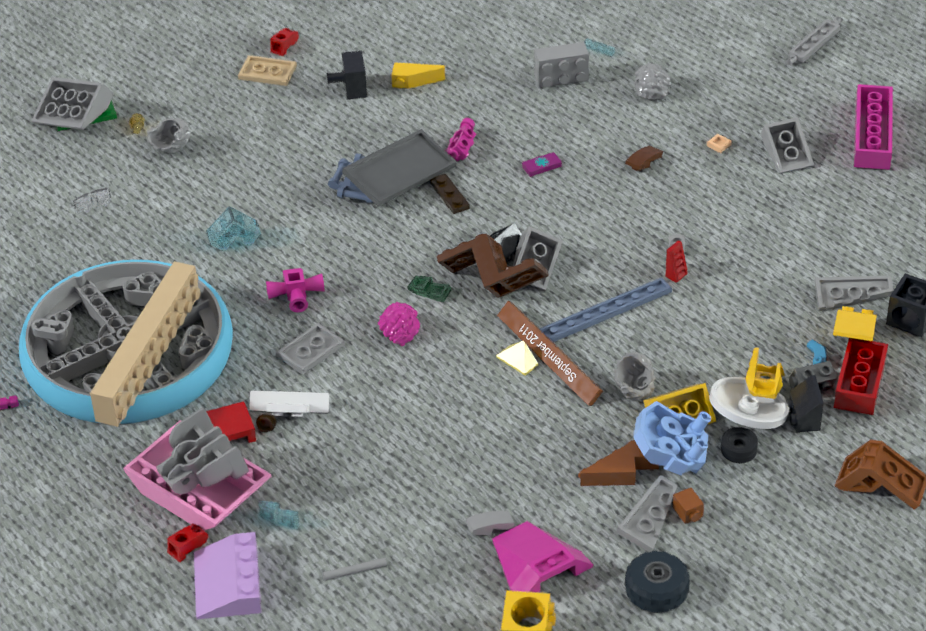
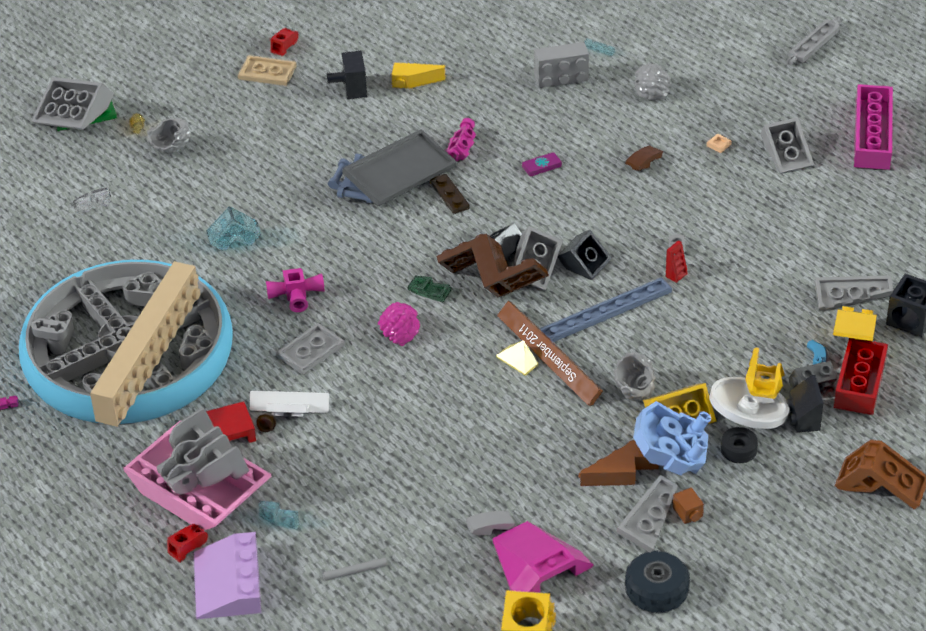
(584, 255): none -> black slope

